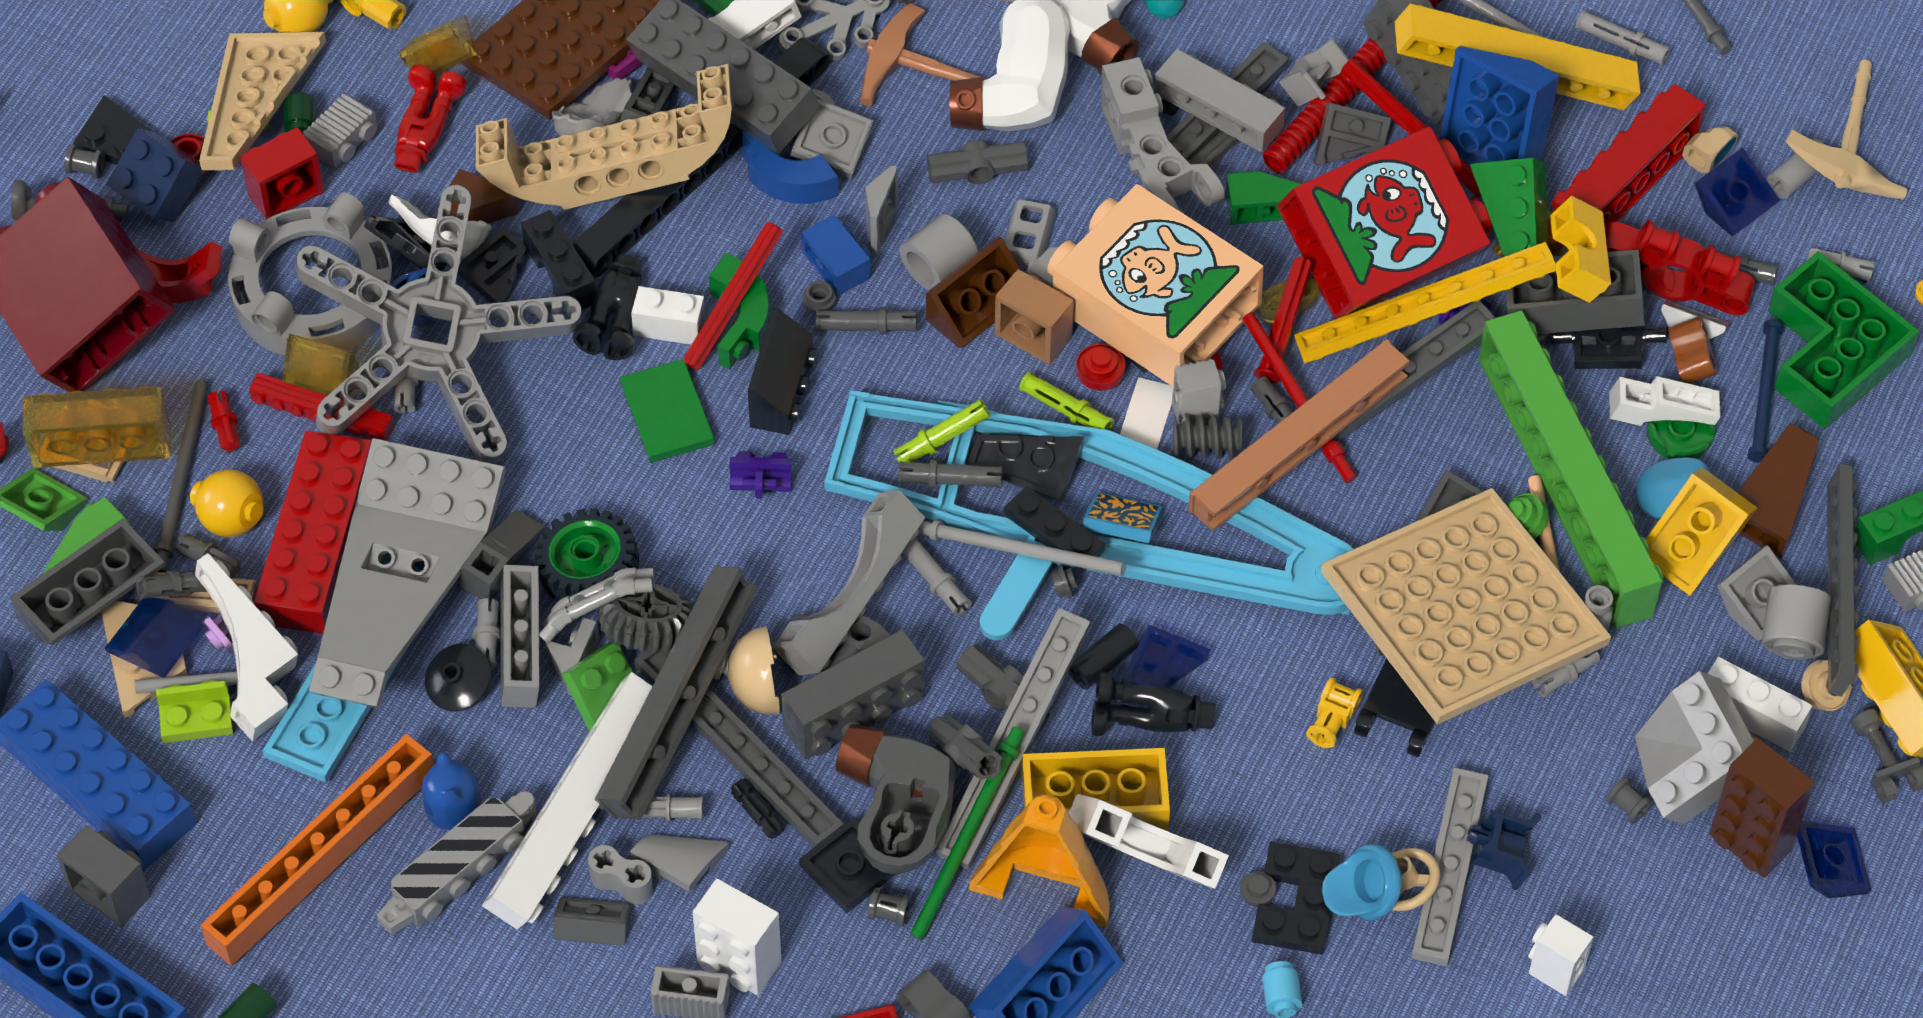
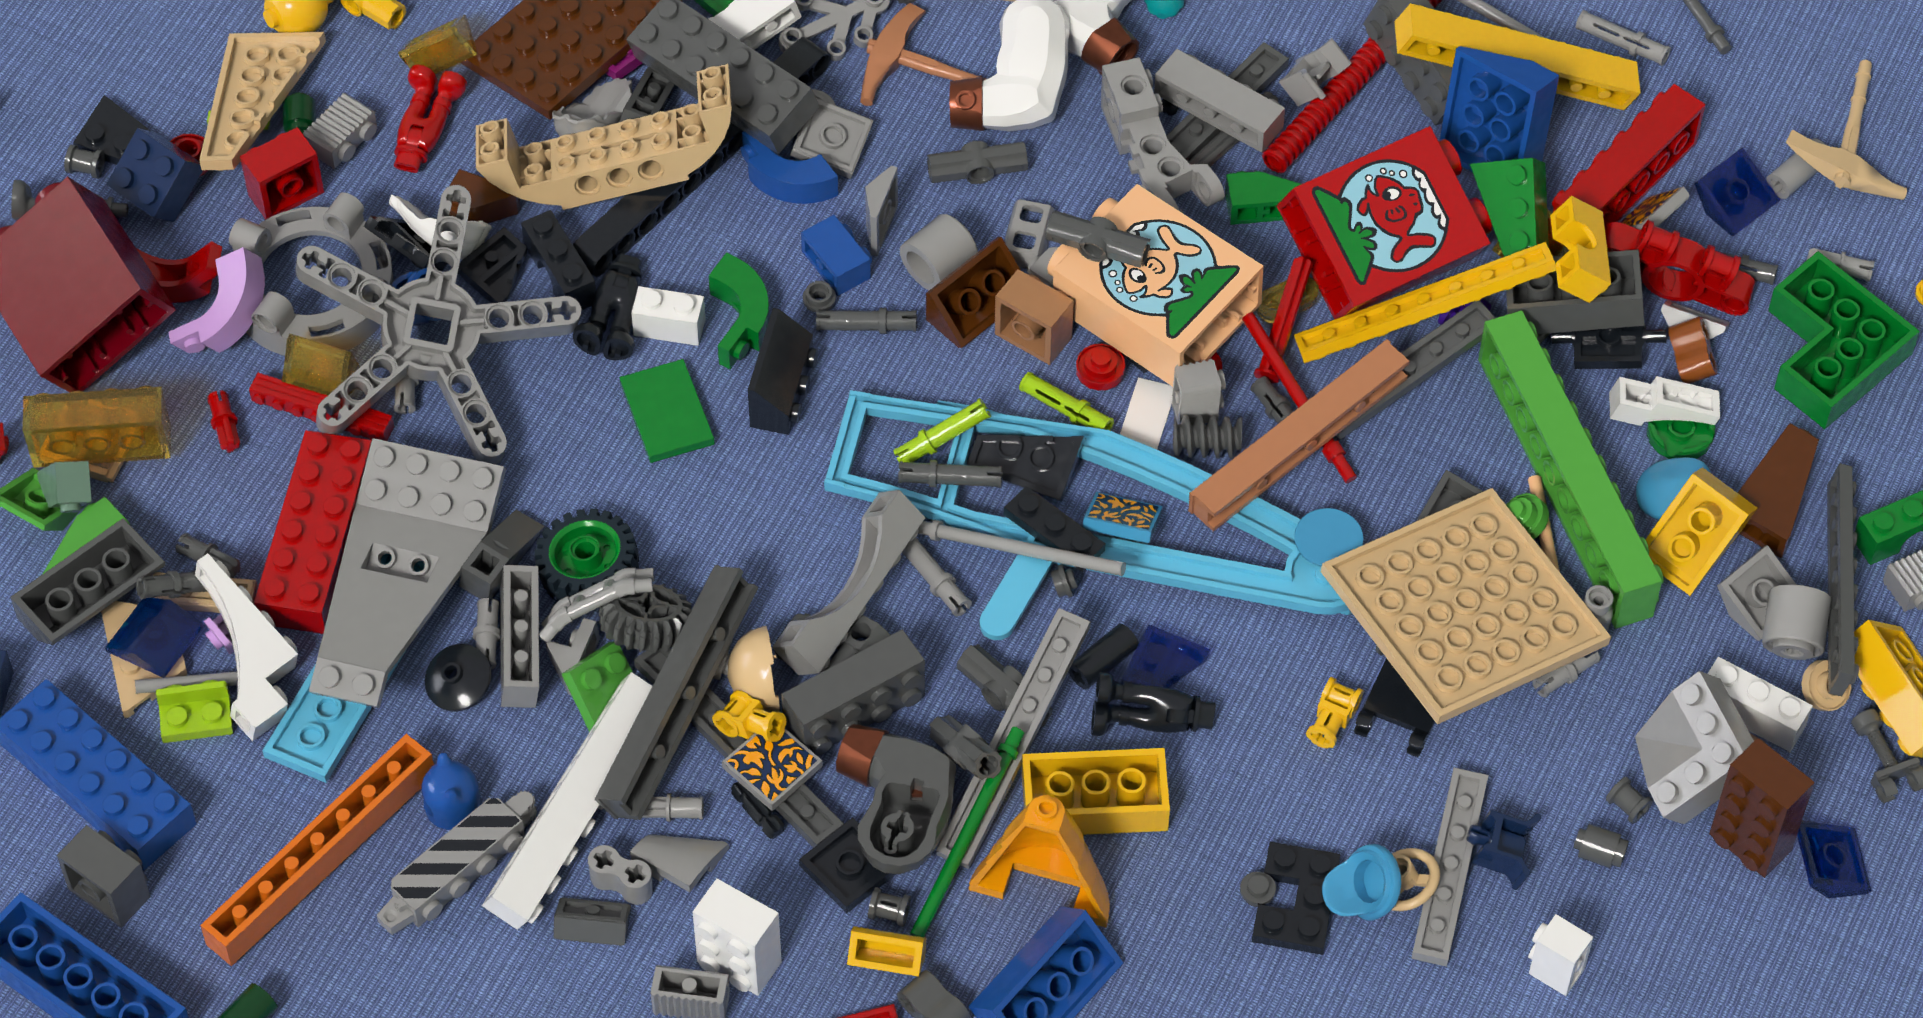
(66, 485): none -> sand green slope
(164, 546): dark grey bar -> none
(228, 503): yellow brick -> none
(229, 317): none -> lavender arch
(732, 295): red axle -> none
(746, 716): none -> yellow connector
(760, 473): dark purple hips -> none
(772, 768): none -> tile
(886, 951): none -> yellow brick
(1098, 239): none -> dark grey piece
(1146, 842): white arch -> none
(1281, 989): medium azure brick -> none
(1327, 535): none -> dark azure piece
(1349, 133): dark grey wing -> none
(1398, 113): red axle -> none
(1601, 846): none -> dark grey brick
(1656, 208): none -> tile
(1709, 148): tan rock -> none
(1773, 330): dark blue bar -> none

